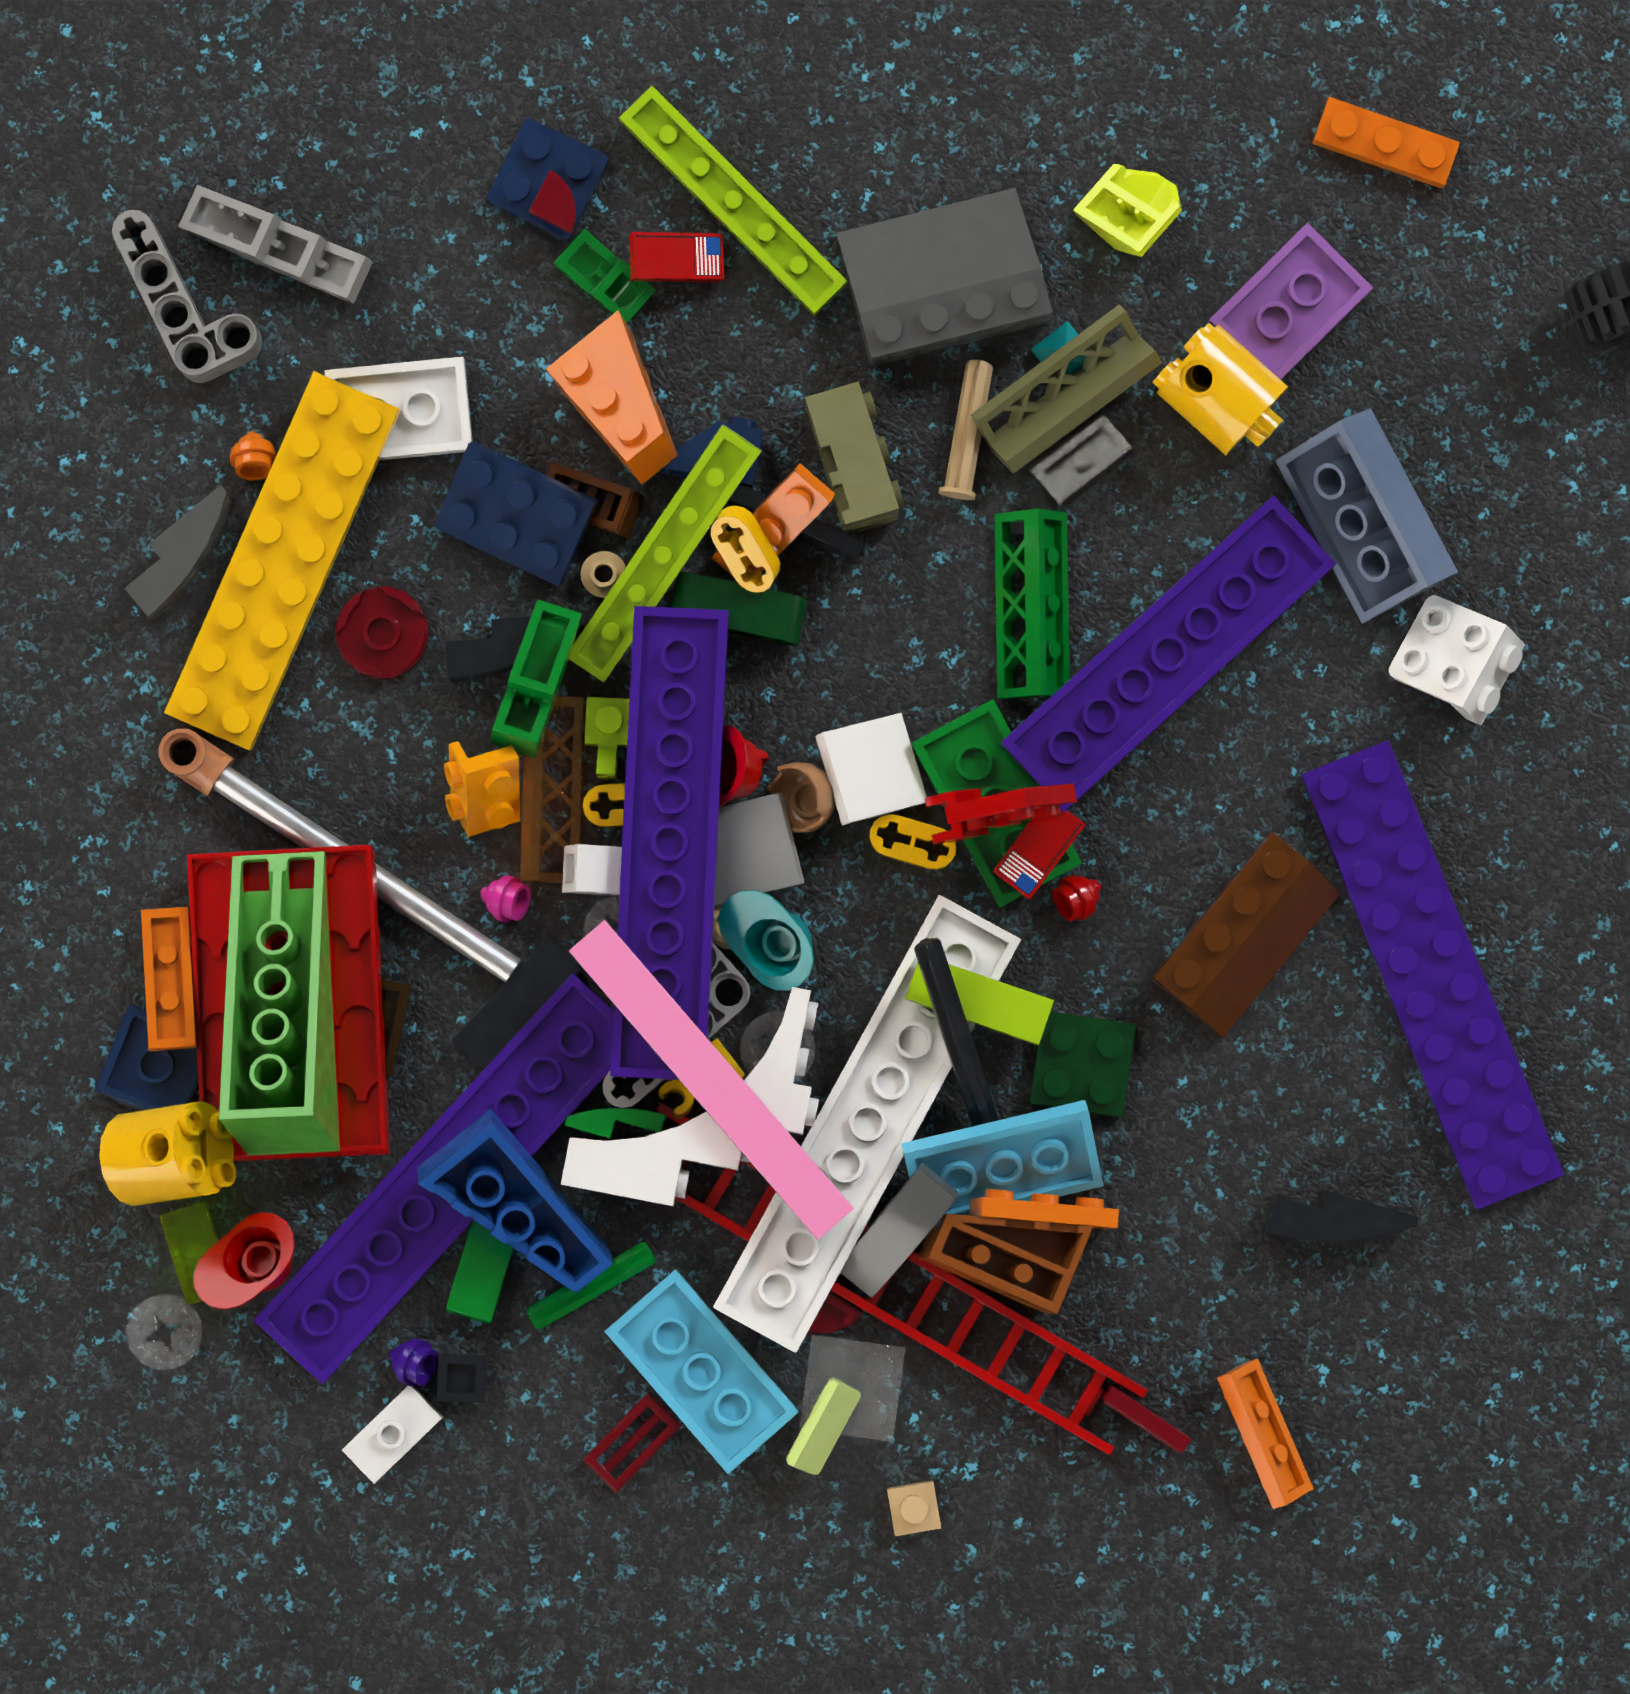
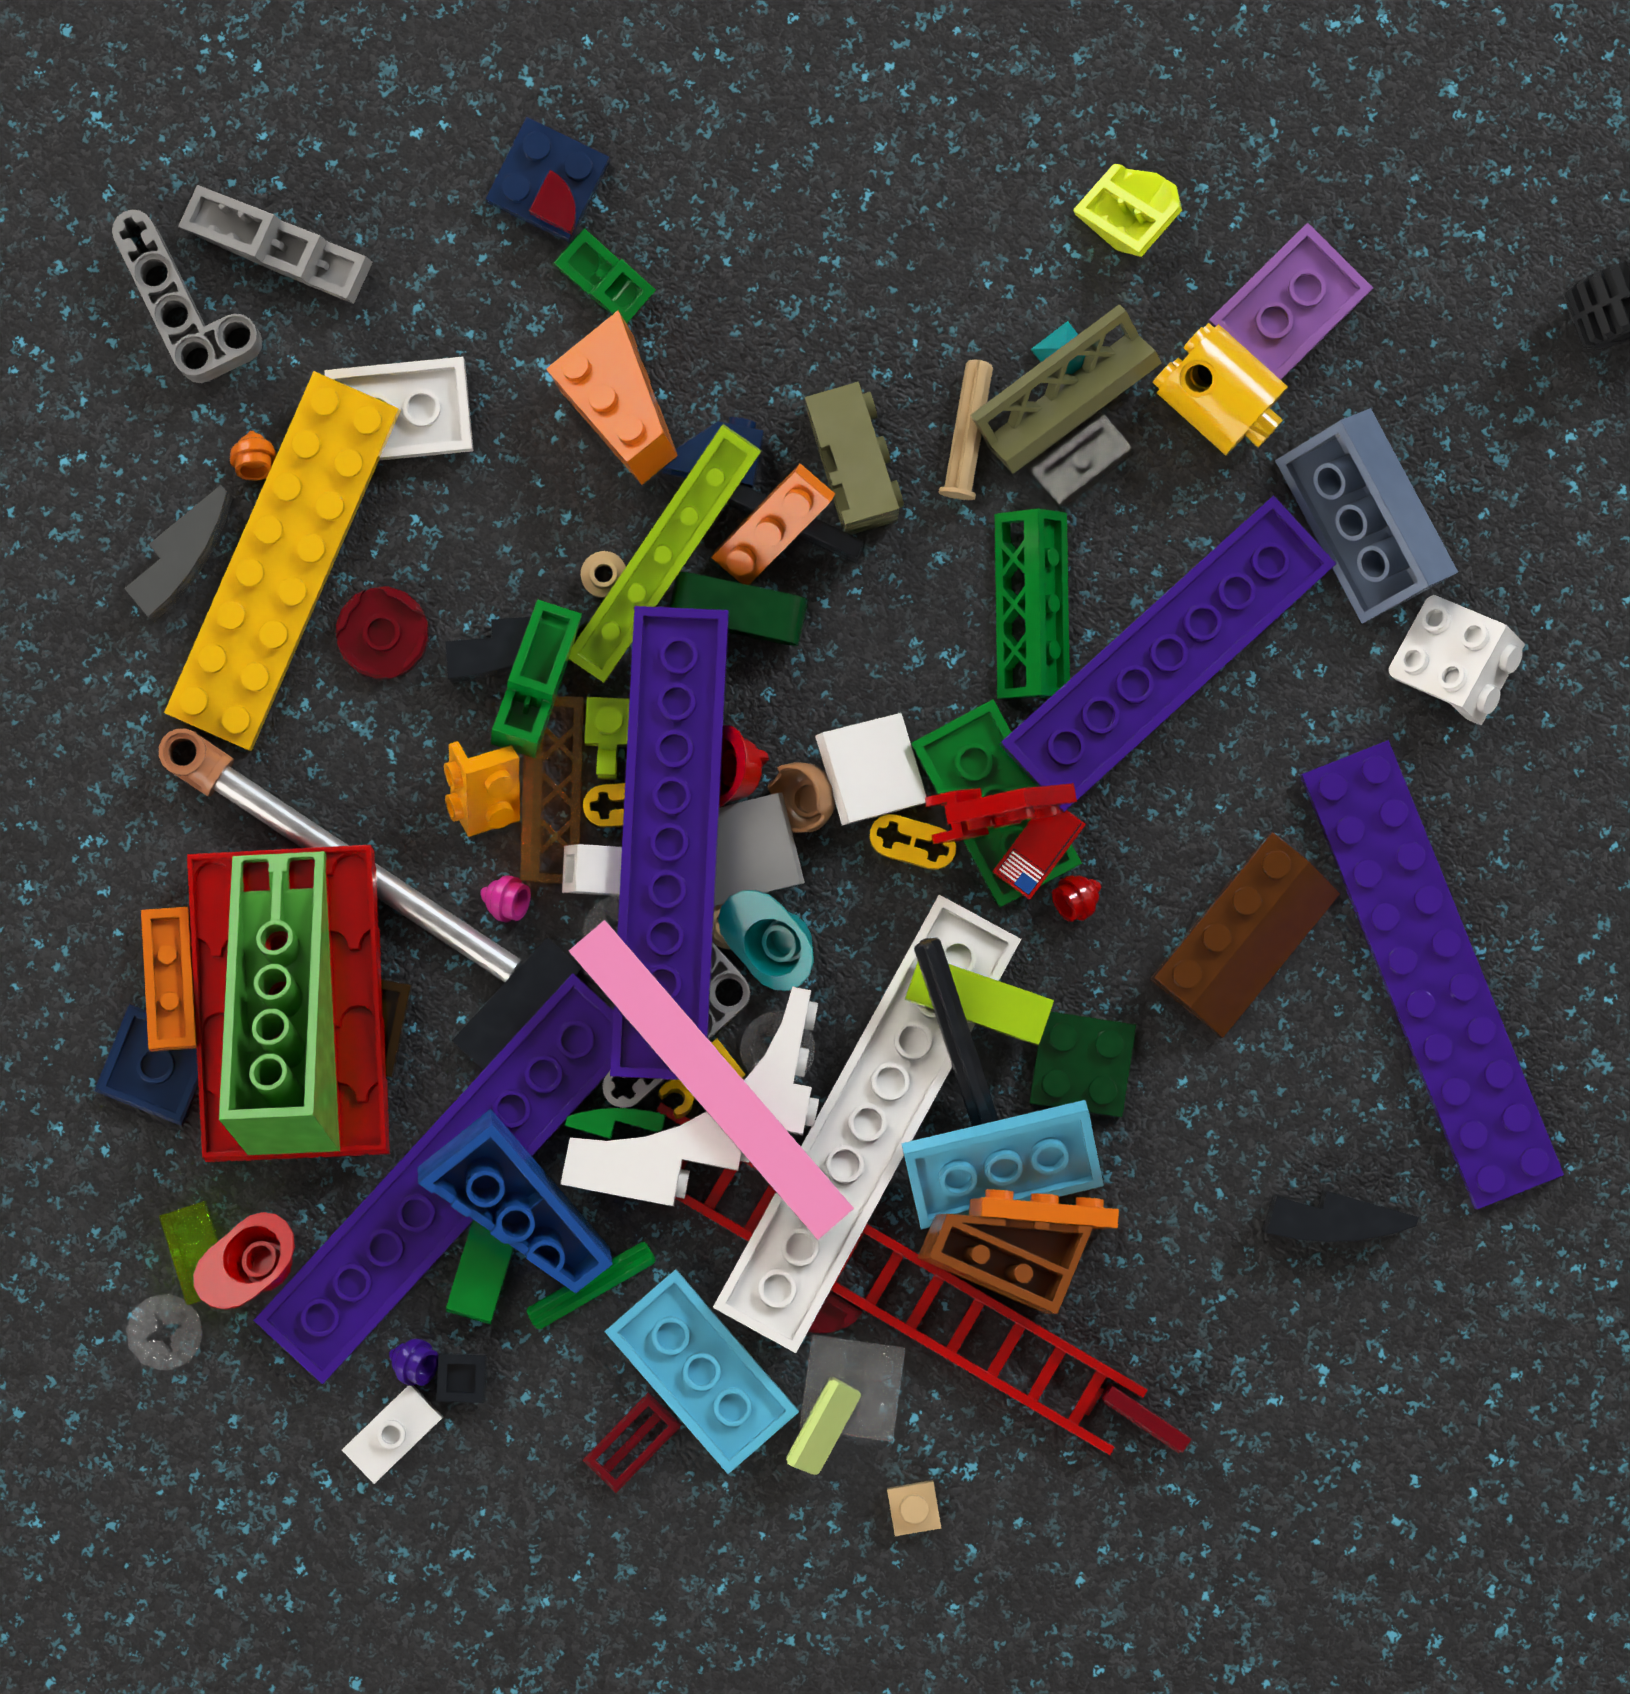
(167, 1154): yellow cylinder -> none
(515, 513): dark blue plate -> none
(627, 510): reddish brown slope -> none
(676, 257): red tile -> none
(733, 201): lime plate -> none
(743, 549): yellow beam -> none
(898, 1230): dark grey slope -> none
(944, 277): dark grey slope -> none
(1265, 1433): orange plate -> none
(1386, 142): orange plate -> none

